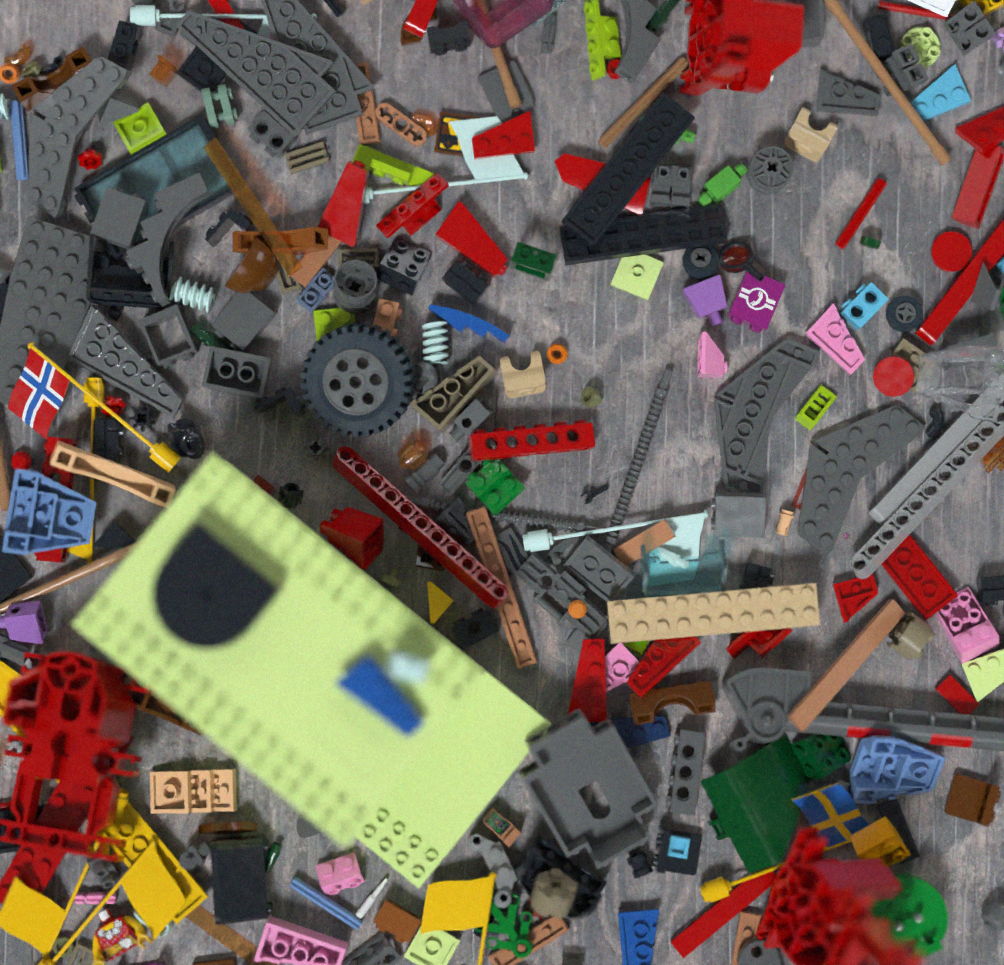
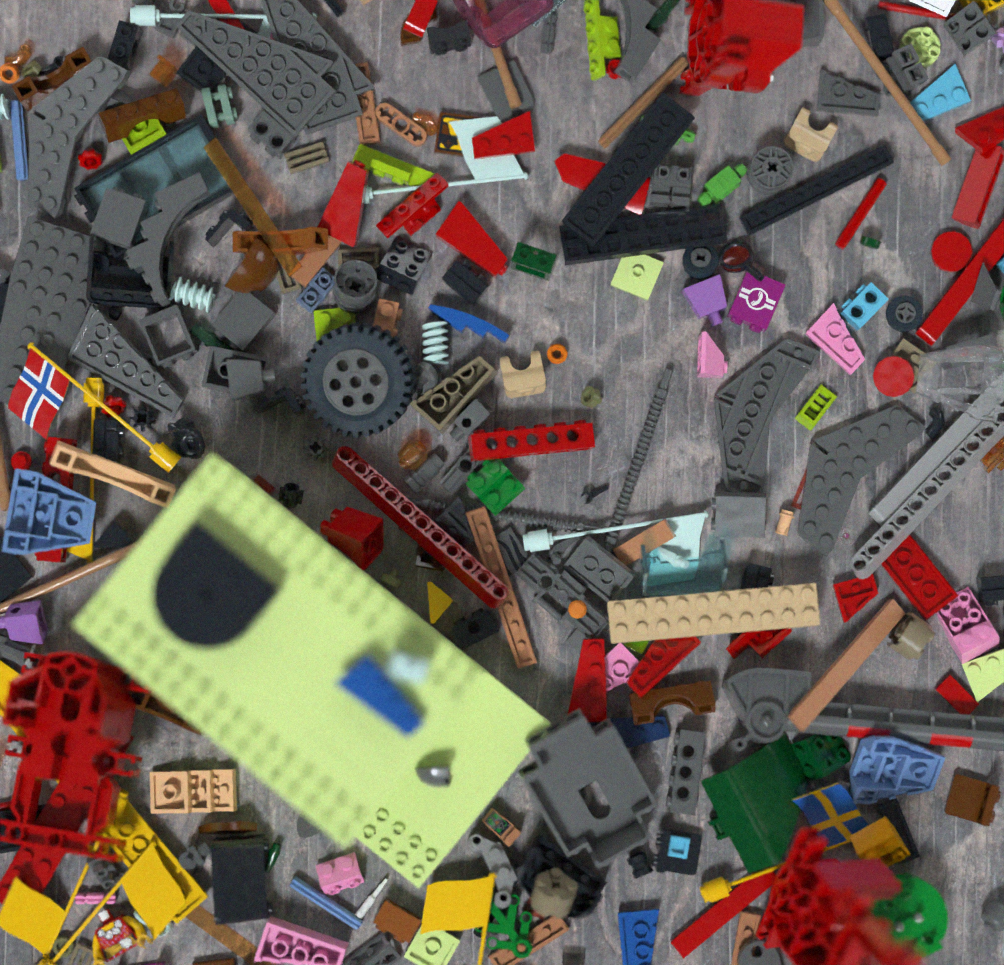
(122, 119): none -> reddish brown arch
(247, 378): none -> dark grey torso
(434, 776): none -> dark grey brick
(816, 190): none -> black plate

